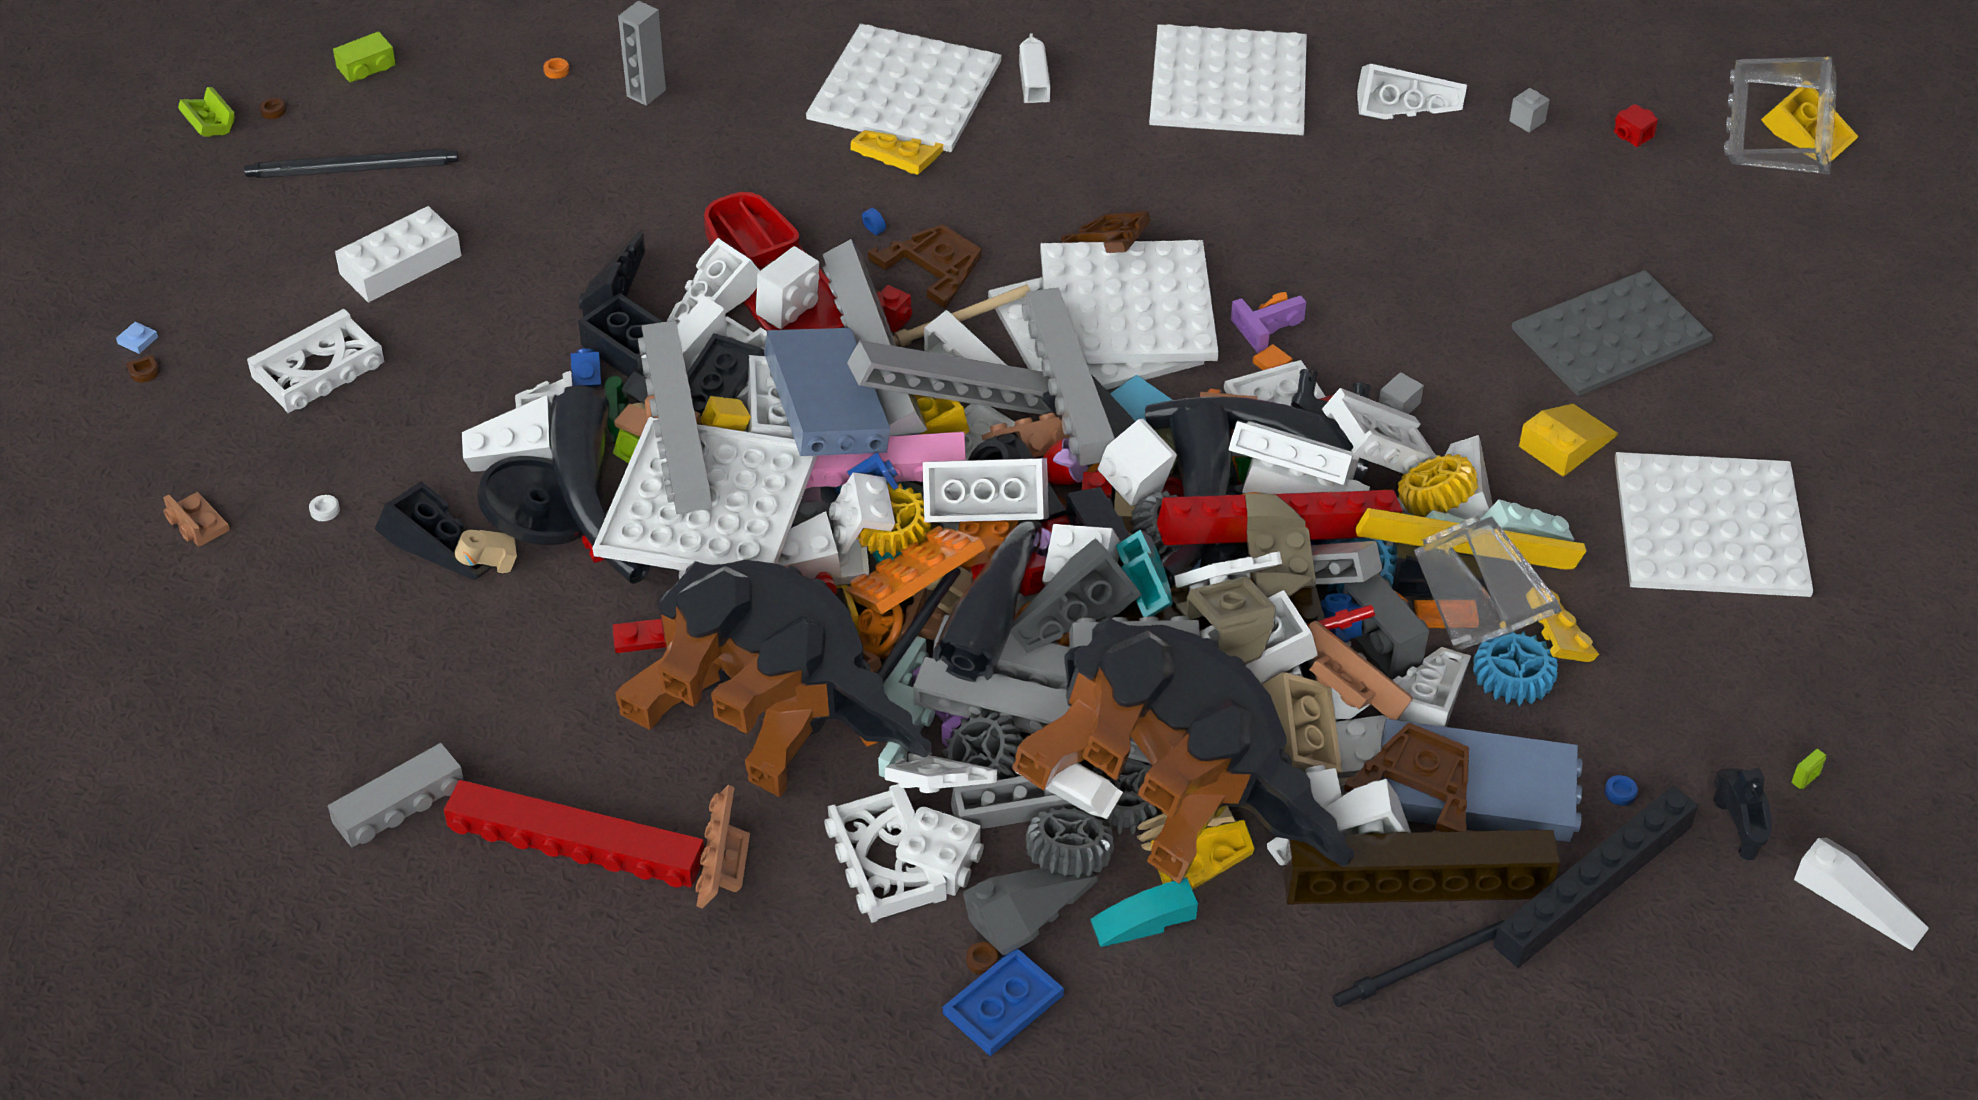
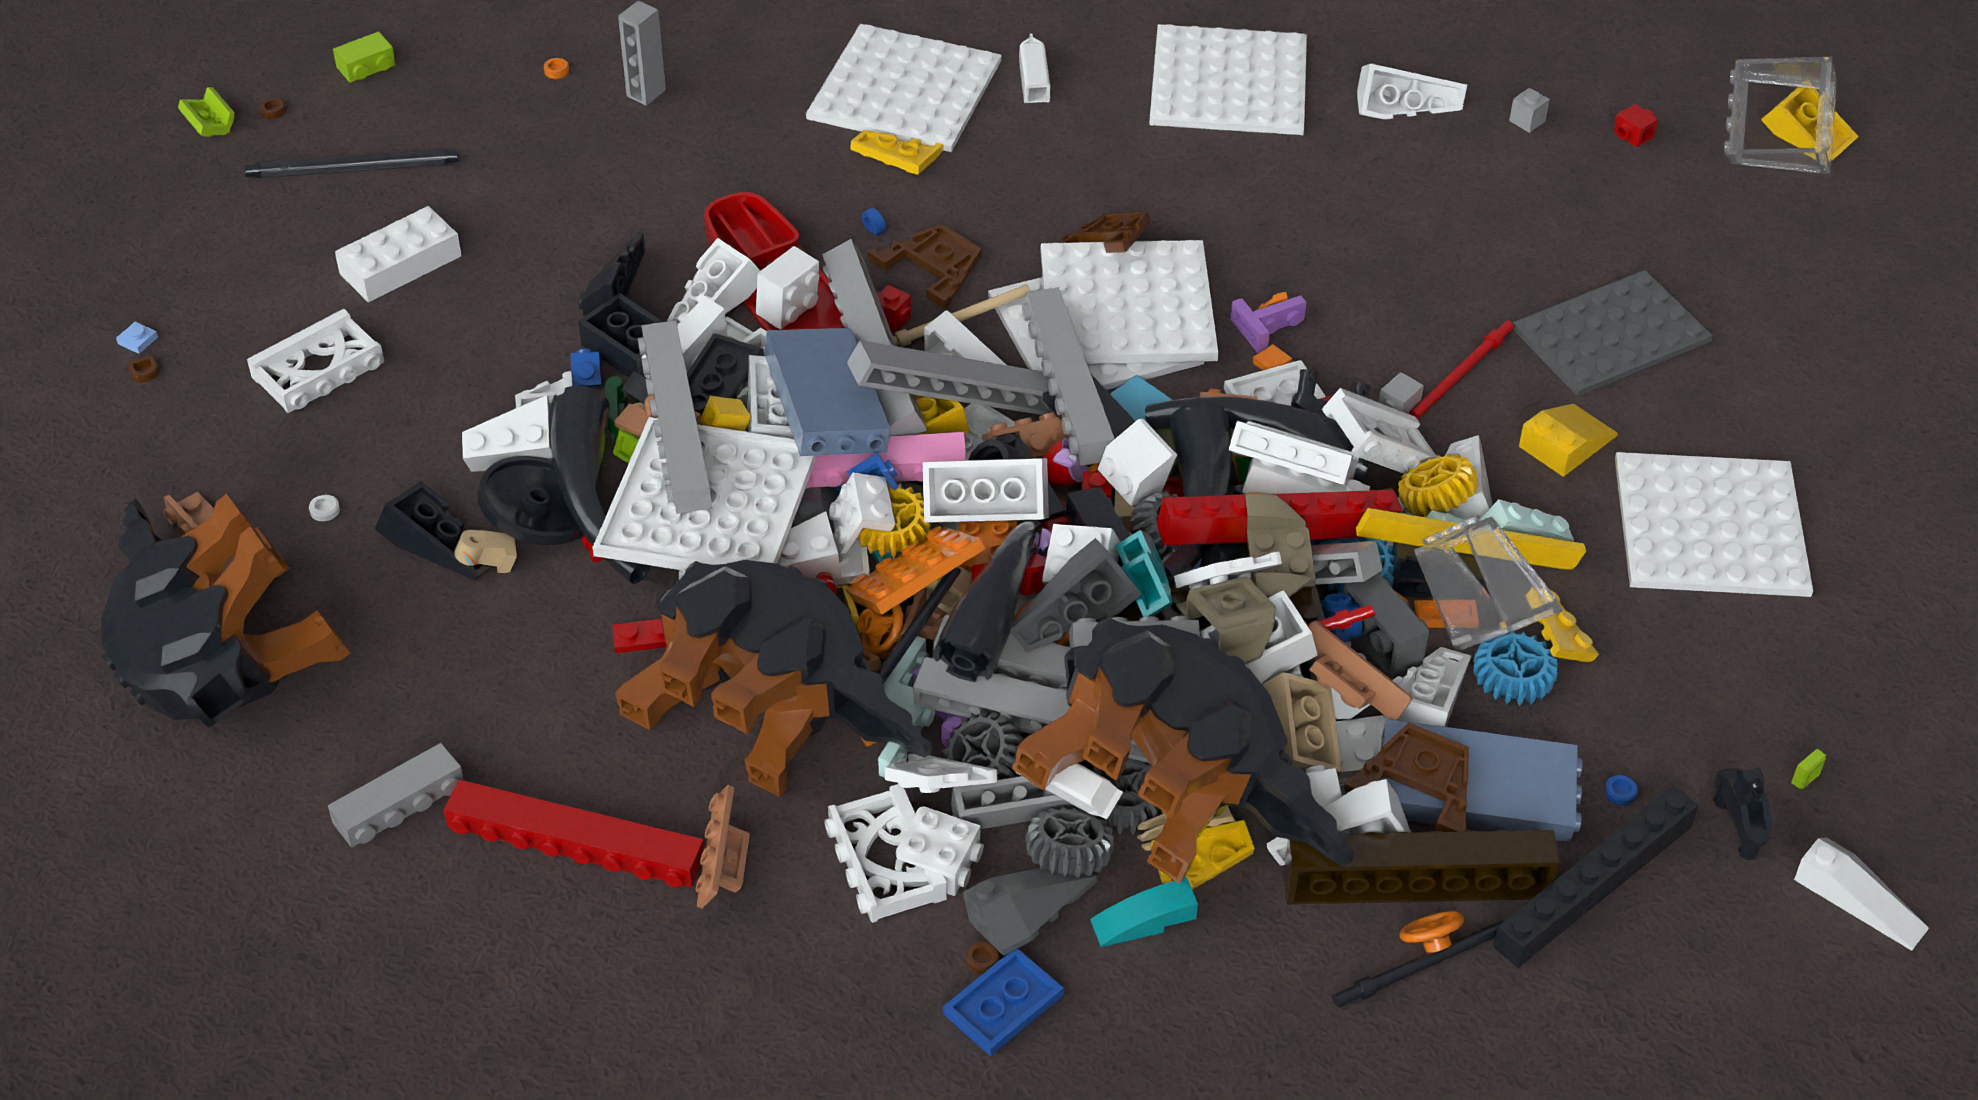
(181, 616): none -> black animal
(1433, 930): none -> orange piece
(1491, 340): none -> red bar

